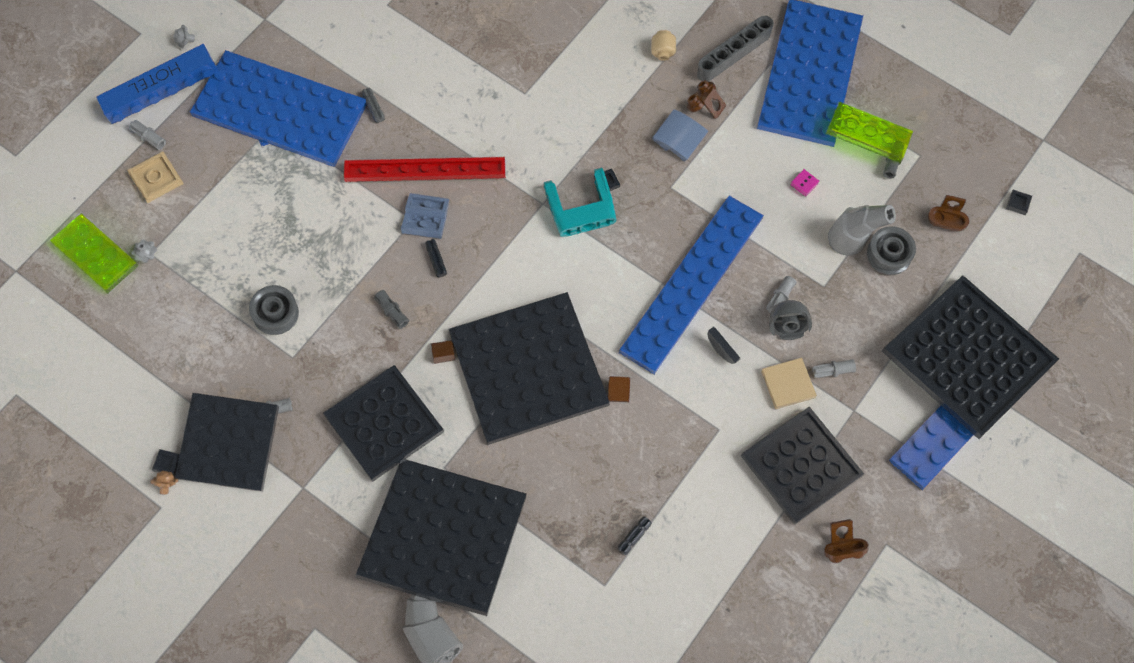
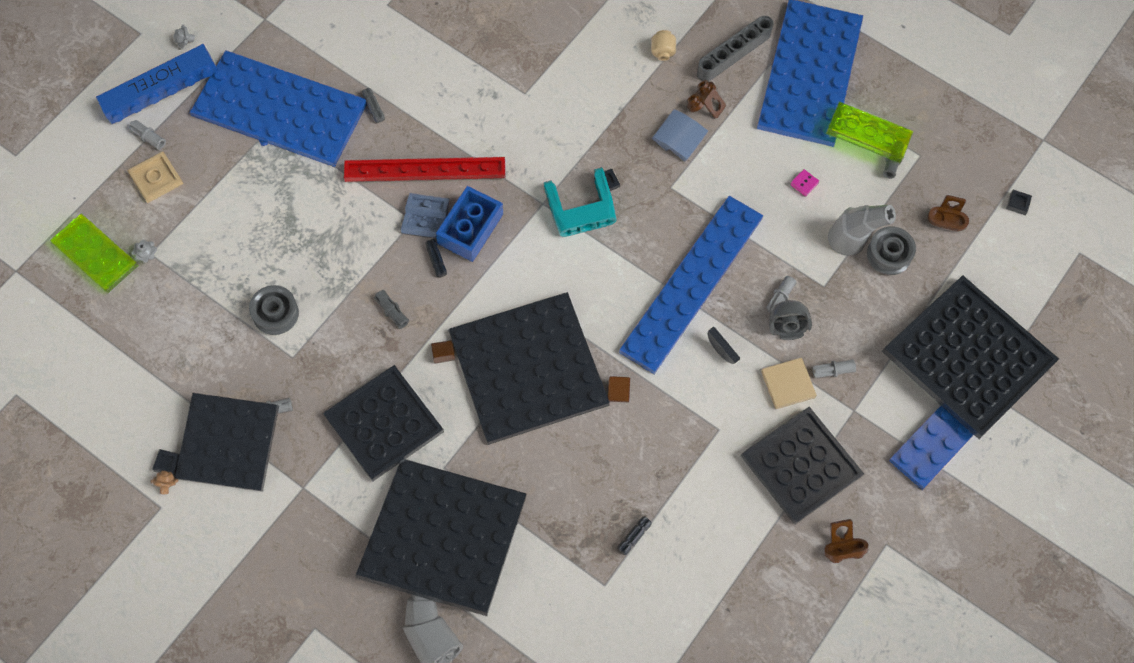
(469, 223): none -> blue brick

